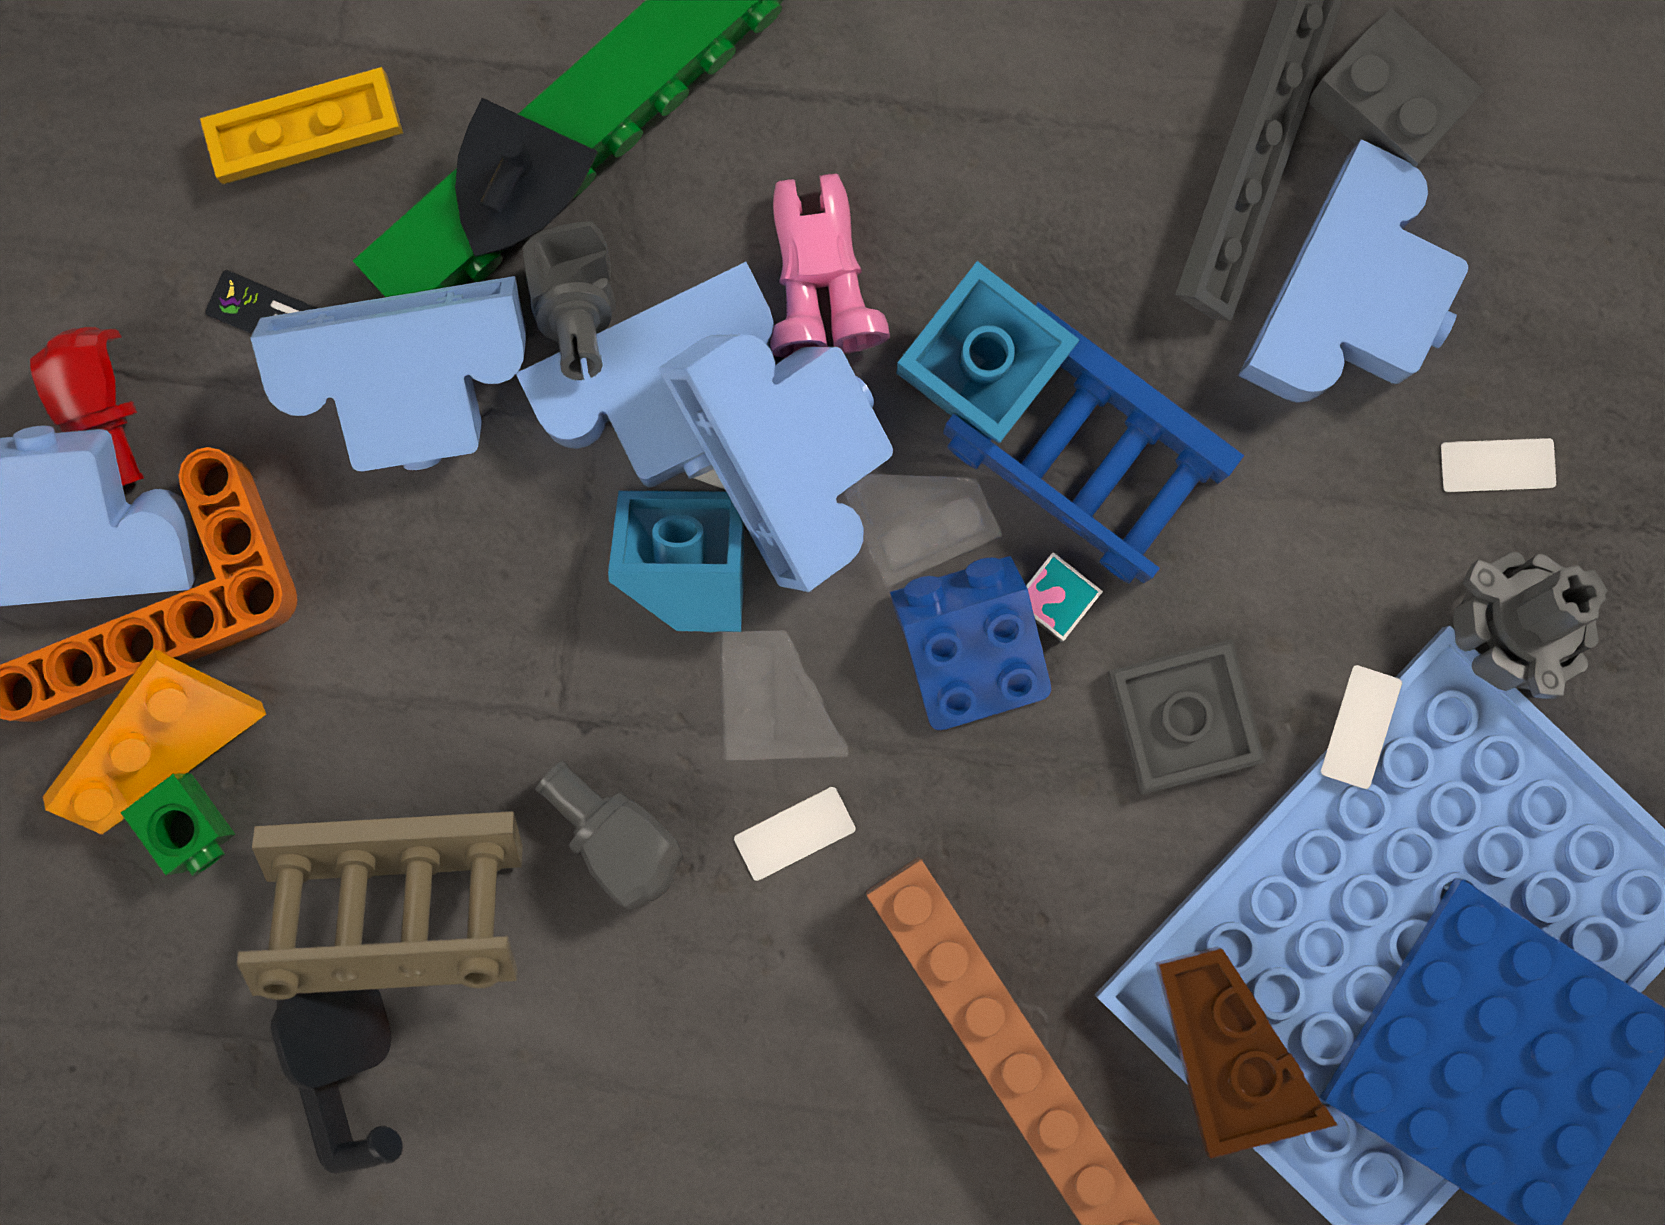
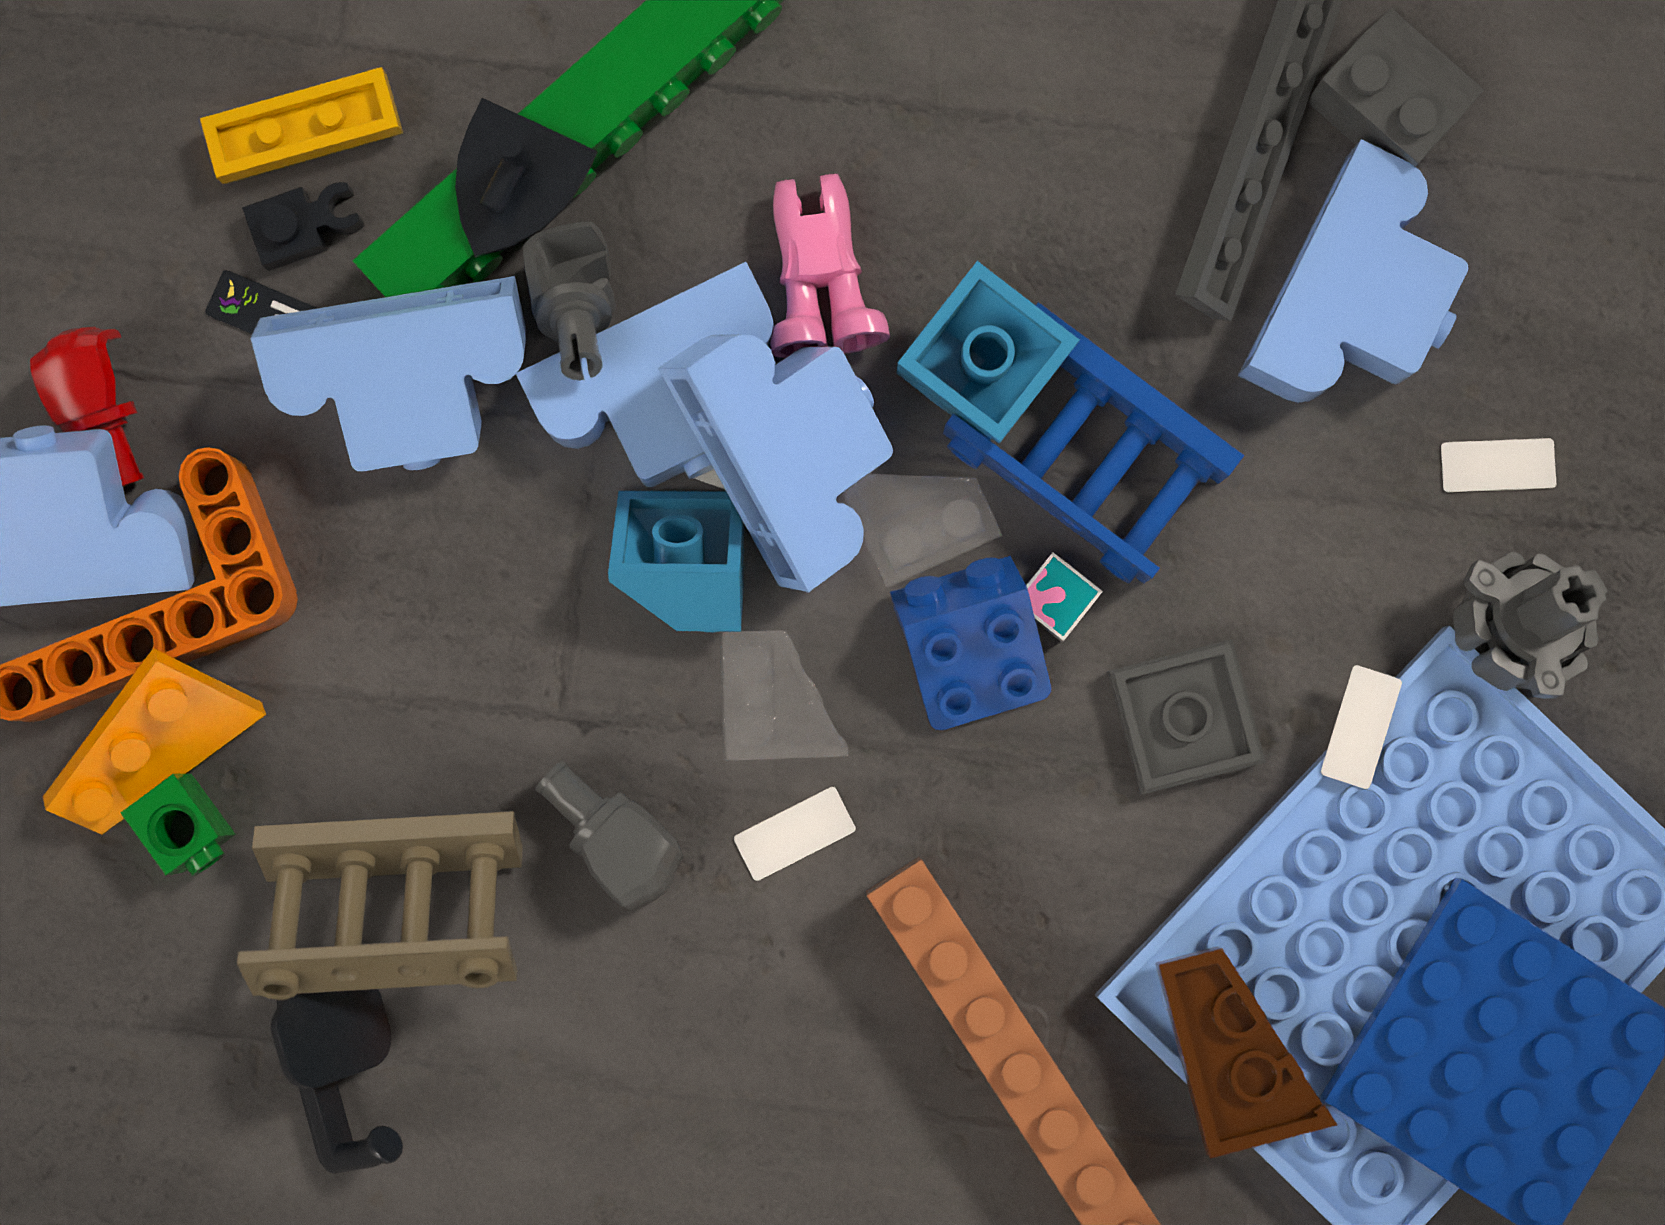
(292, 227): none -> black plate

